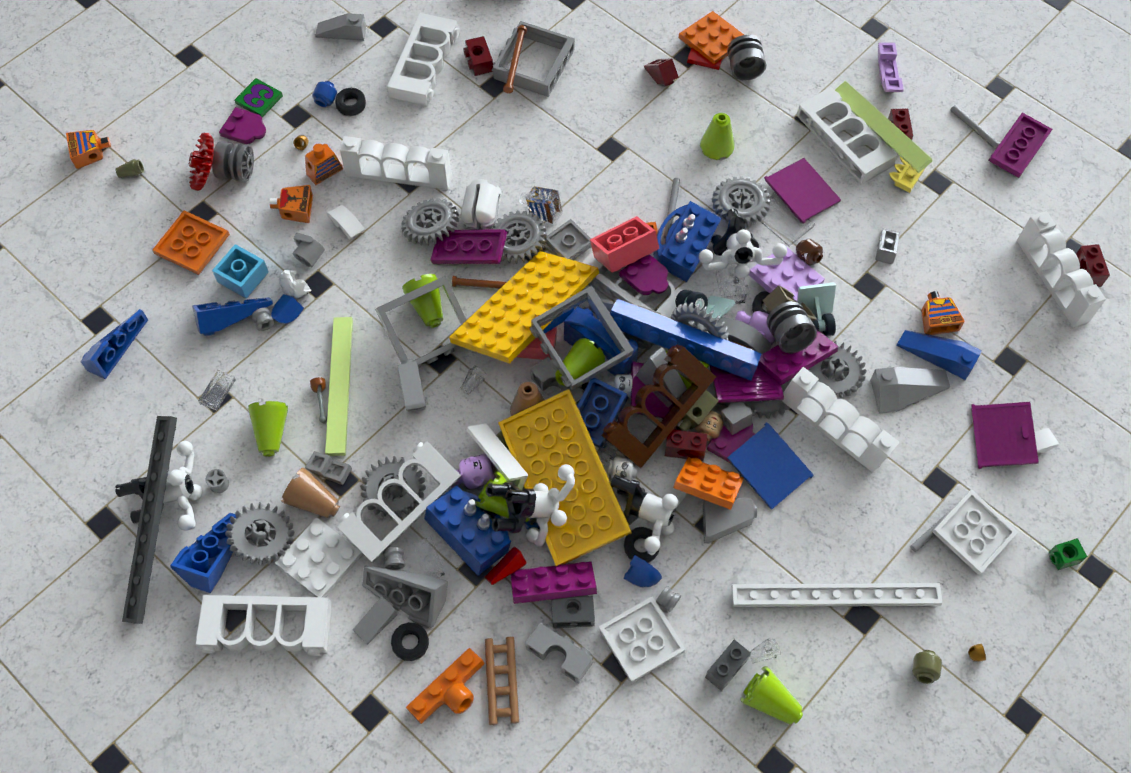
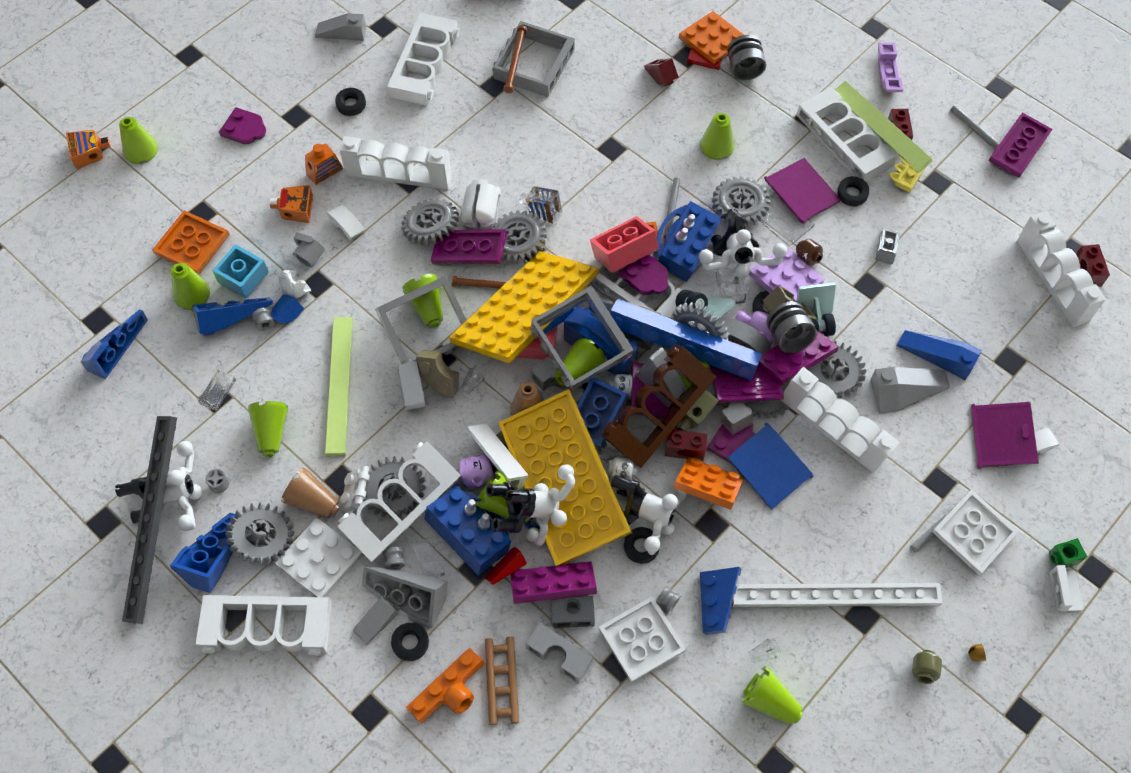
(130, 169): olive cone -> none
(136, 141): none -> lime cone
(188, 286): none -> lime cone
(201, 161): red gear -> none
(233, 161): flat silver wheel -> none
(258, 97): green tile -> none
(298, 141): pearl gold hinge -> none
(318, 385): hinge -> none
(324, 93): blue head -> none
(328, 468): light grey slope -> none
(354, 489): none -> white plate
(437, 374): none -> dark tan brick
(479, 56): dark red brick -> none
(568, 240): light grey plate -> none
(642, 573): blue brick -> none
(711, 425): tan head -> none
(716, 598): none -> blue wing
(722, 521): light grey slope -> none
(728, 665): dark grey brick -> none
(856, 182): none -> black tyre
(940, 315): torso -> none
(1066, 590): none -> white panel

